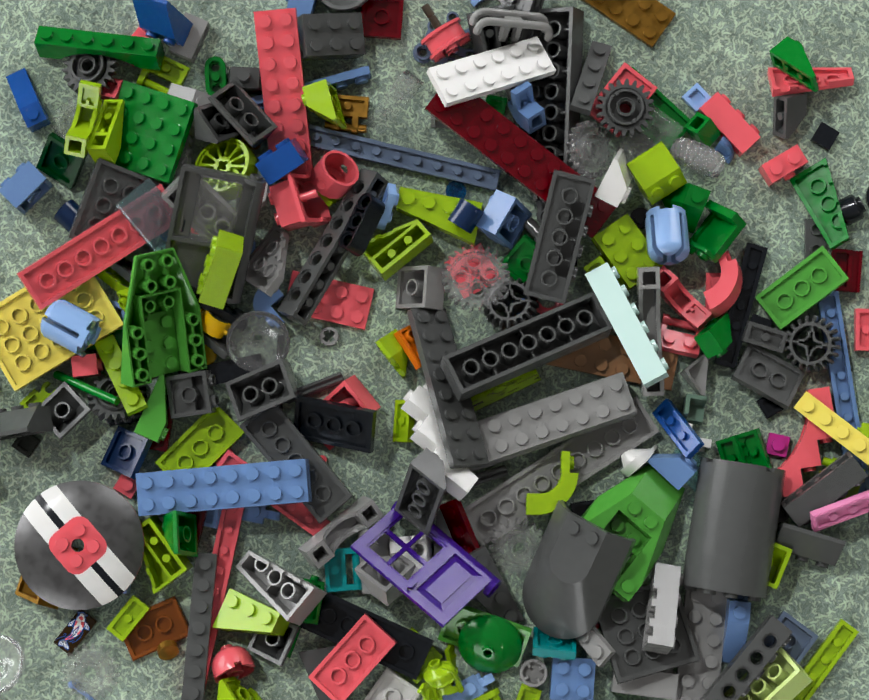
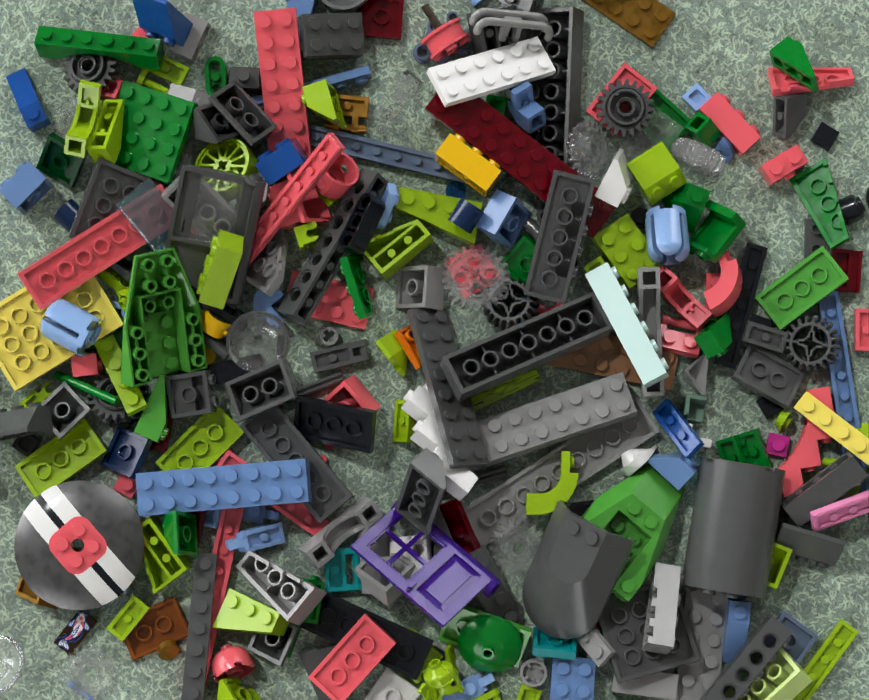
(61, 459): none -> lime plate
(257, 537): none -> light blue hinge
(295, 191): none -> coral tile
(305, 235): none -> lime hinge
(339, 356): none -> dark grey plate
(355, 279): none -> green wing
(468, 164): none -> yellow brick
(590, 78): dark grey plate -> none
(783, 421): none -> lime plate

